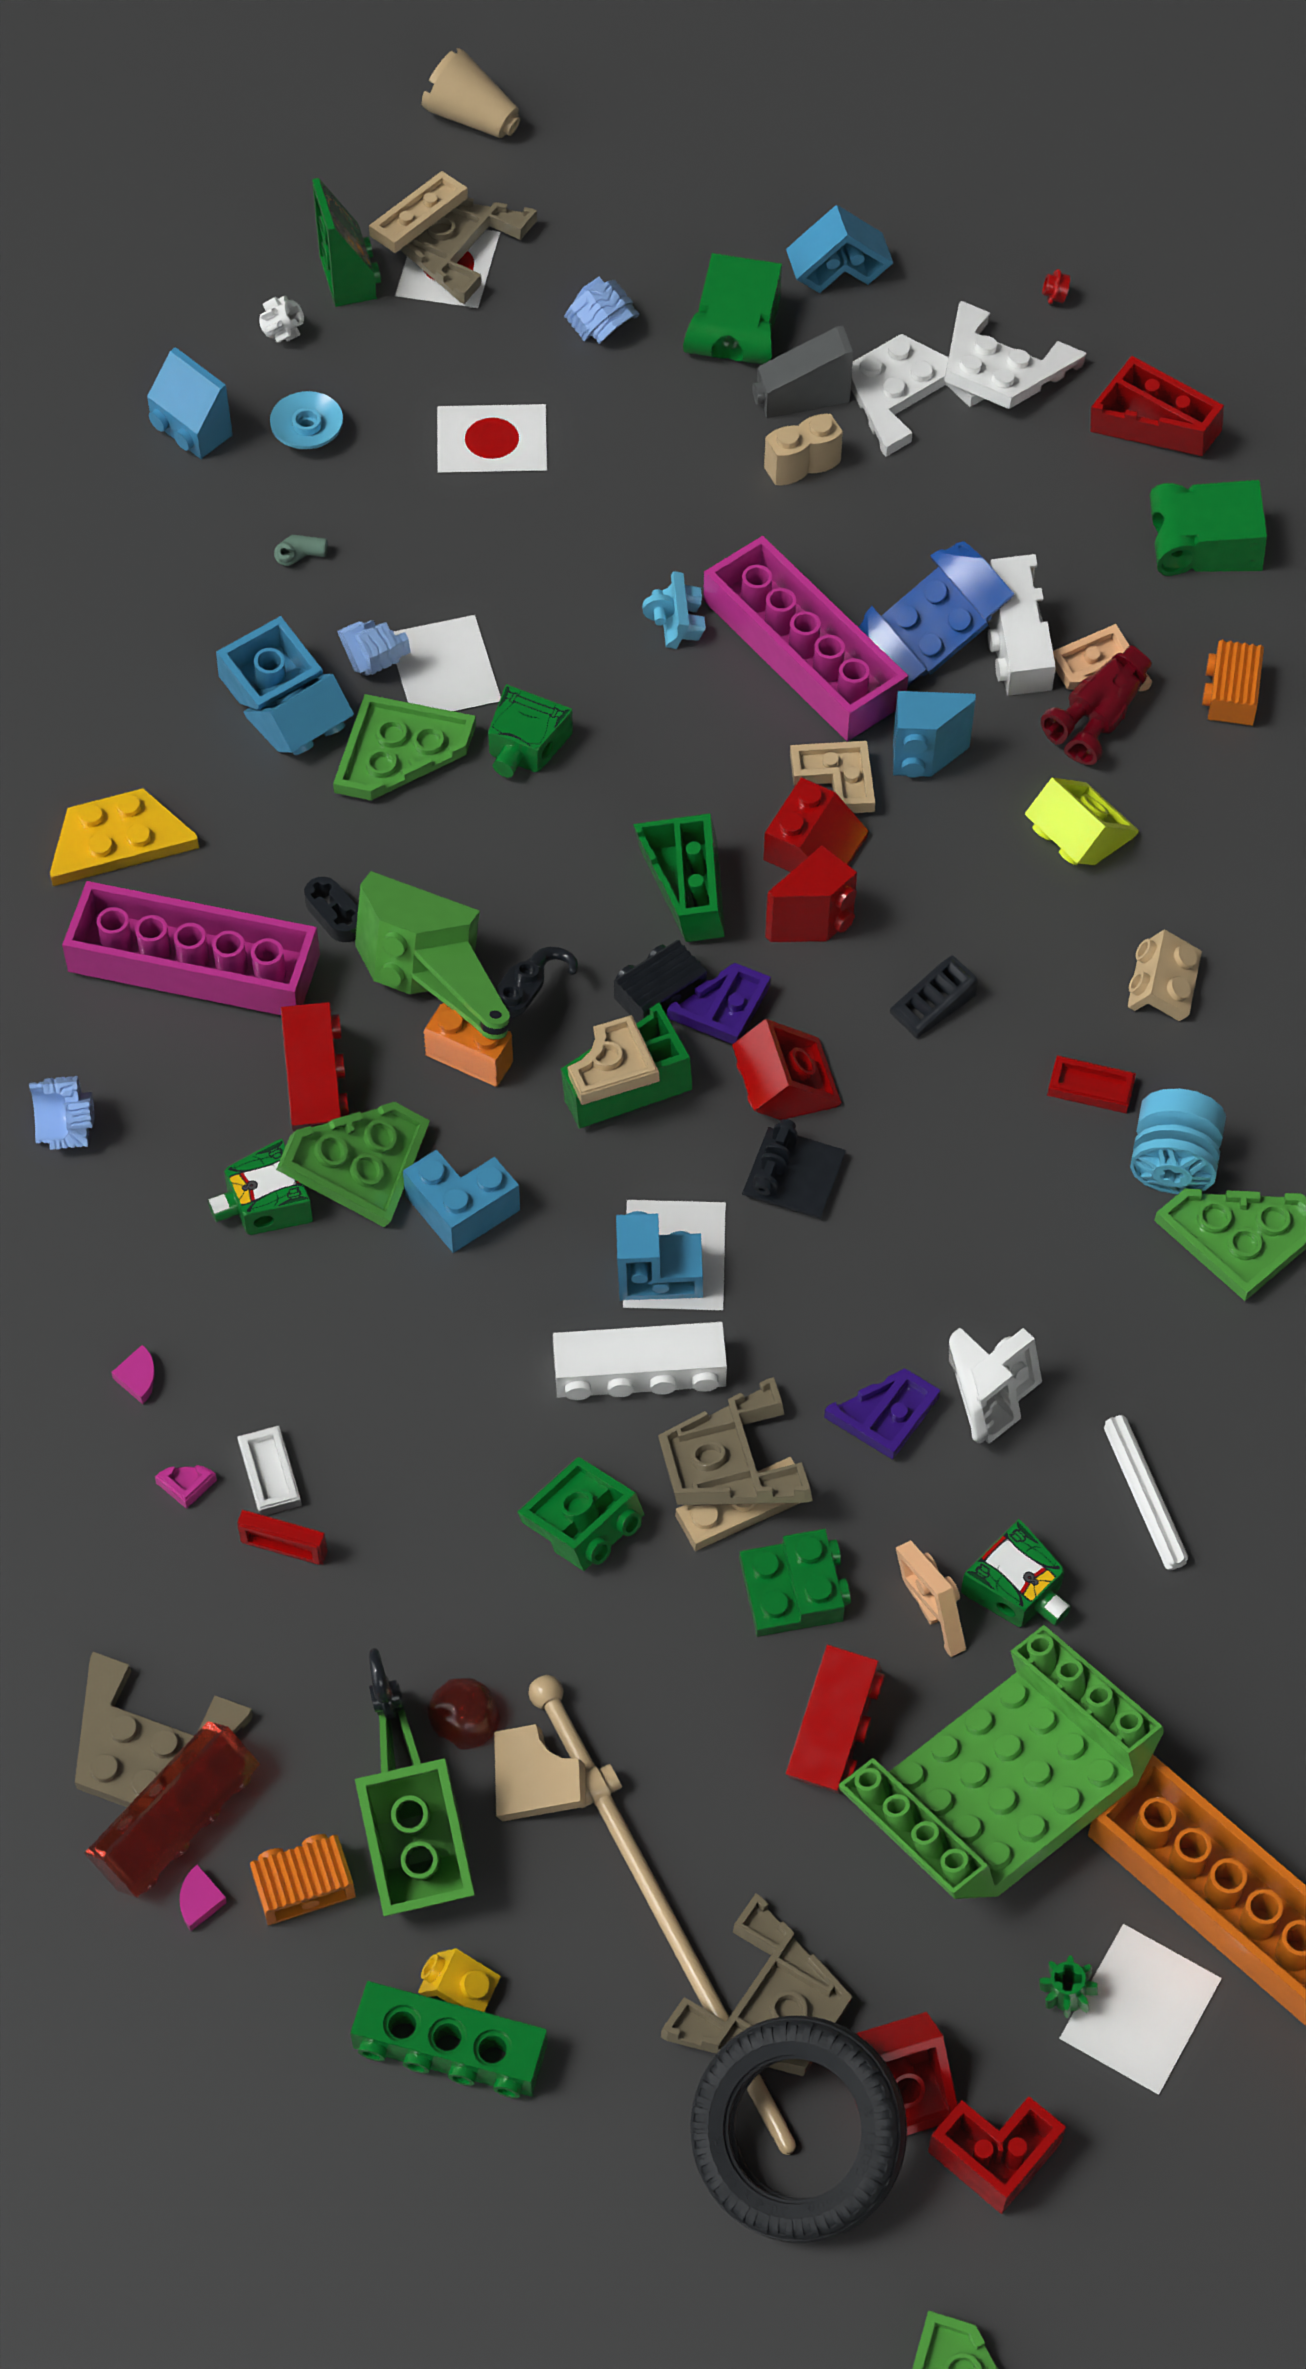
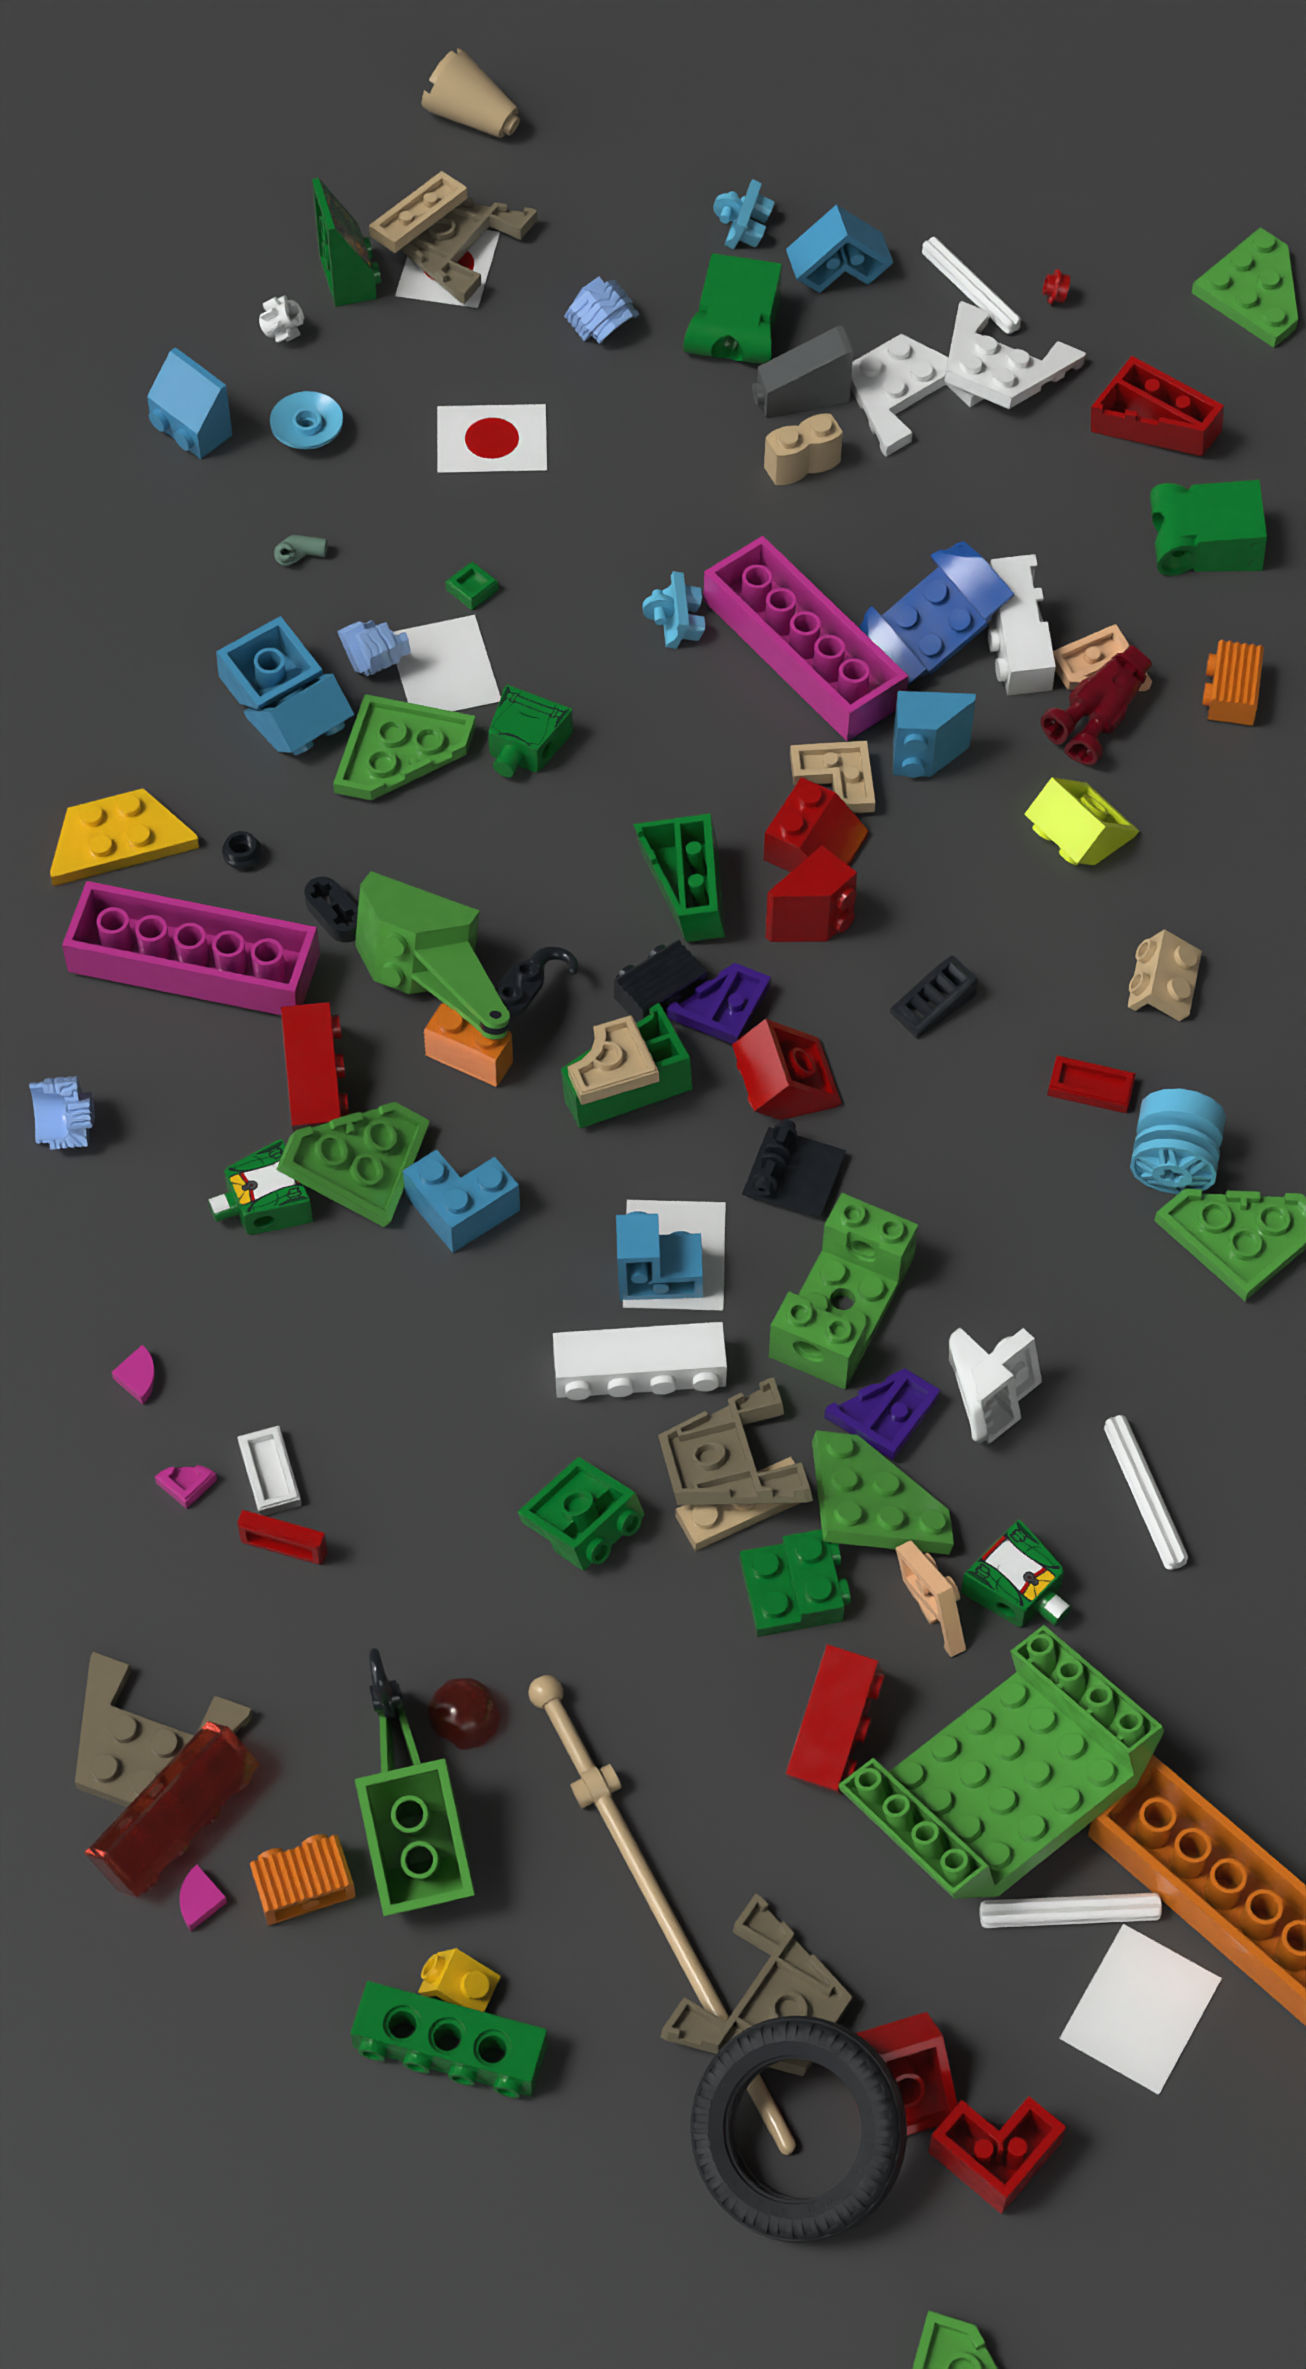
(239, 842): none -> black plate
(472, 585): none -> green tile
(532, 1778): tan tile -> none
(739, 211): none -> medium azure hips
(860, 1259): none -> bright green plate
(872, 1501): none -> bright green plate
(971, 285): none -> white axle
(1068, 2000): green gear -> none
(1070, 1910): none -> white axle
(1254, 287): none -> bright green plate

